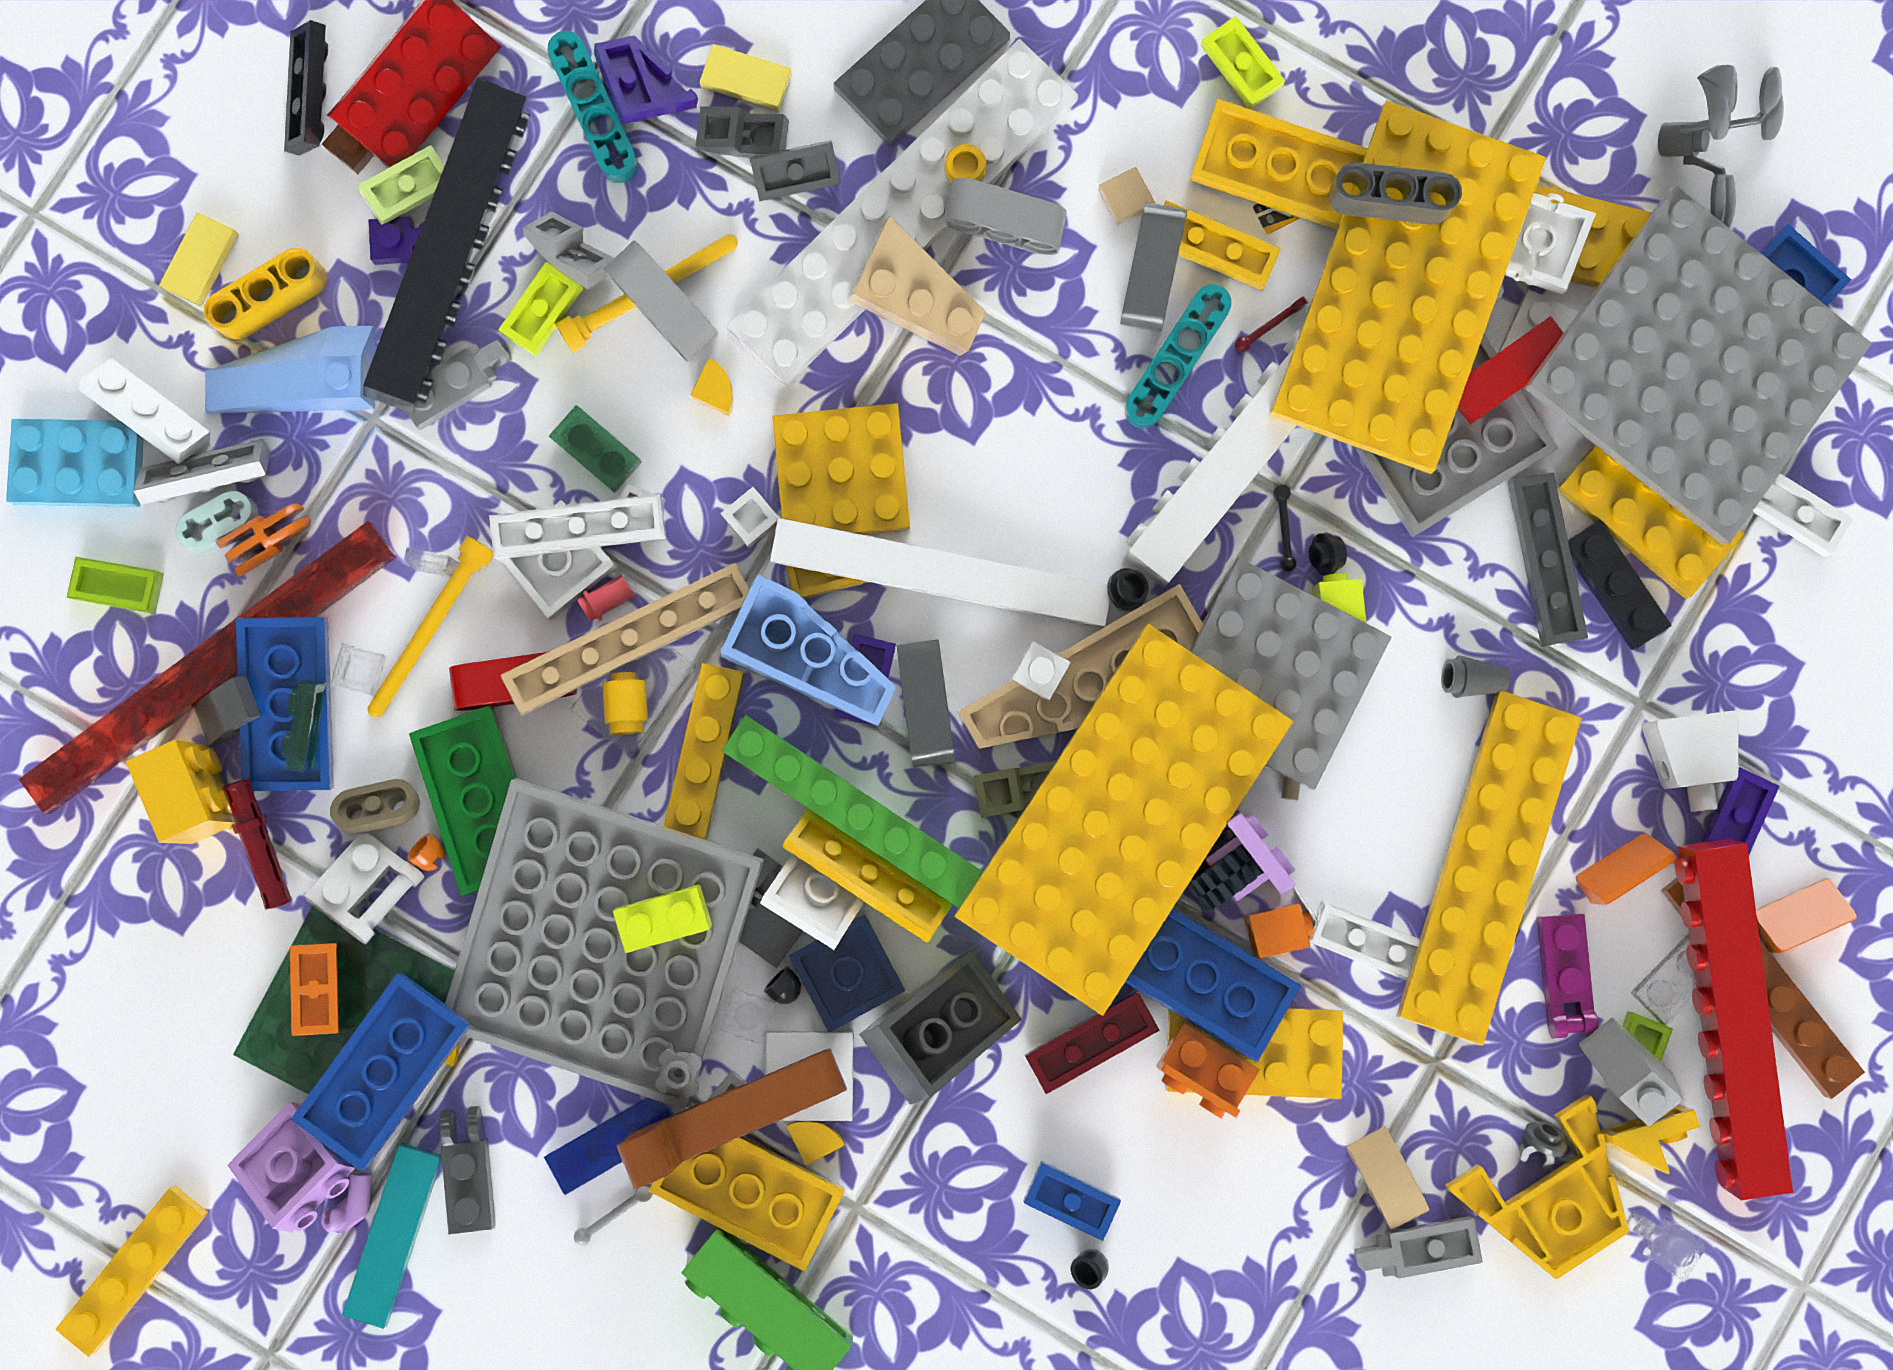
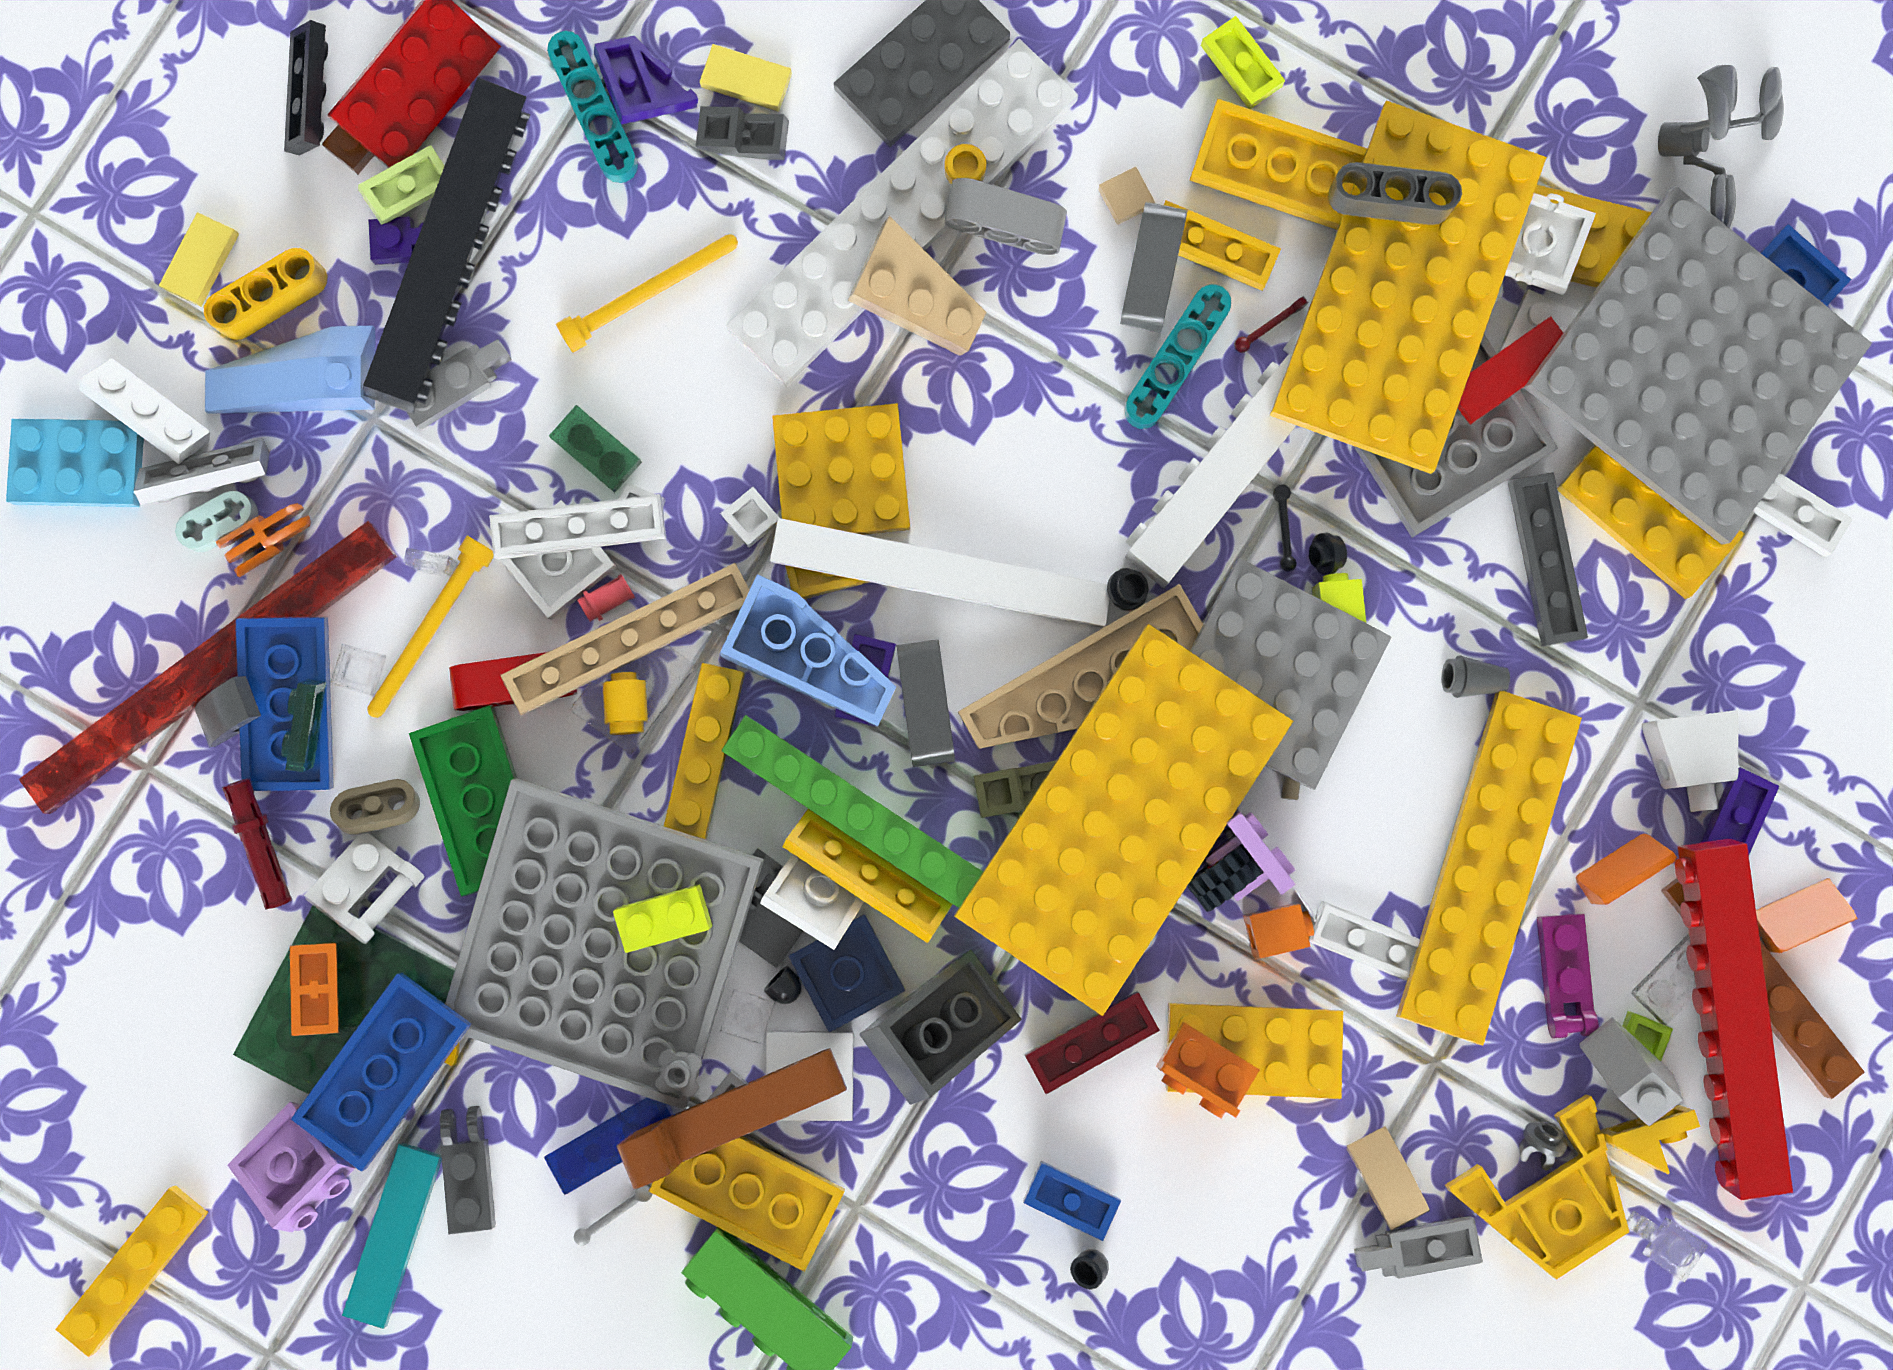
(115, 585): lime tile -> none
(182, 791): yellow brick -> none
(352, 1208): lavender arm -> none
(425, 852): orange hinge -> none
(539, 309): neon yellow plate -> none
(564, 248): light grey slope -> none
(660, 300): light grey beam -> none
(714, 388): yellow tile -> none
(795, 170): dark grey plate -> none
(814, 1139): yellow tile -> none
(1040, 670): white plate -> none
(1214, 984): blue plate -> none
(1273, 219): sticker -> none
(1617, 586): black plate -> none

